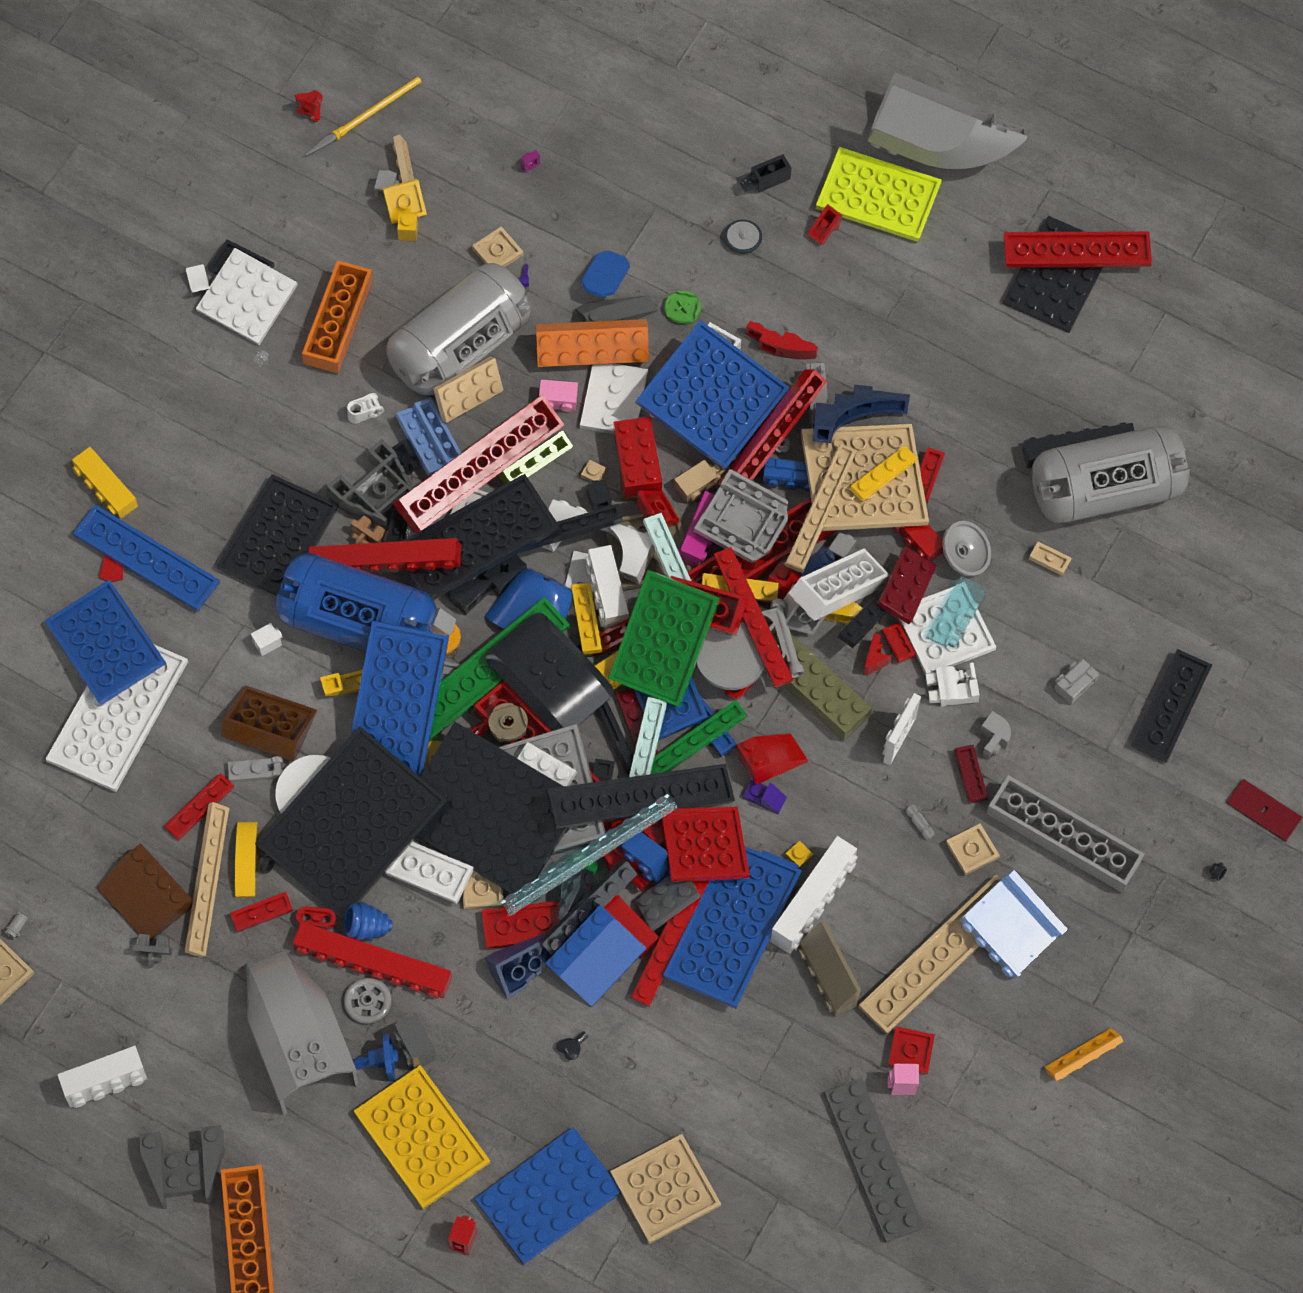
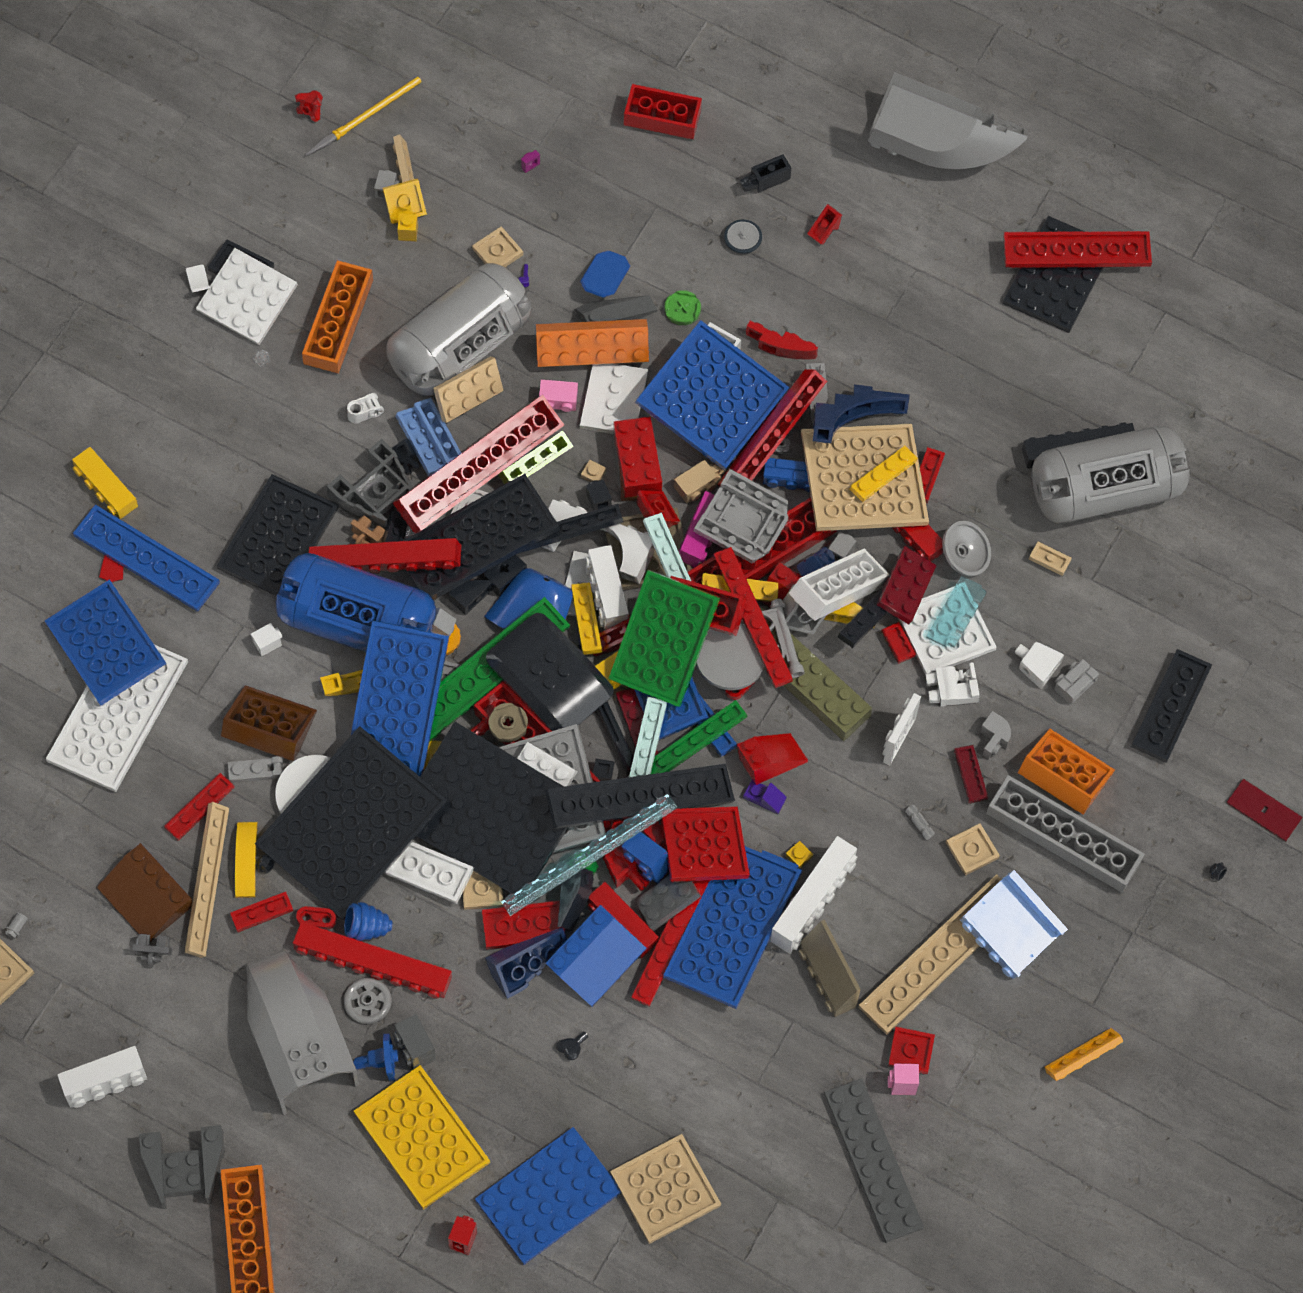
(599, 895): black plate -> none
(662, 111): none -> red brick
(821, 508): tan tile -> none
(876, 659): red slope -> none
(879, 194): neon yellow plate -> none
(1039, 662): none -> white torso
(1066, 771): none -> orange slope

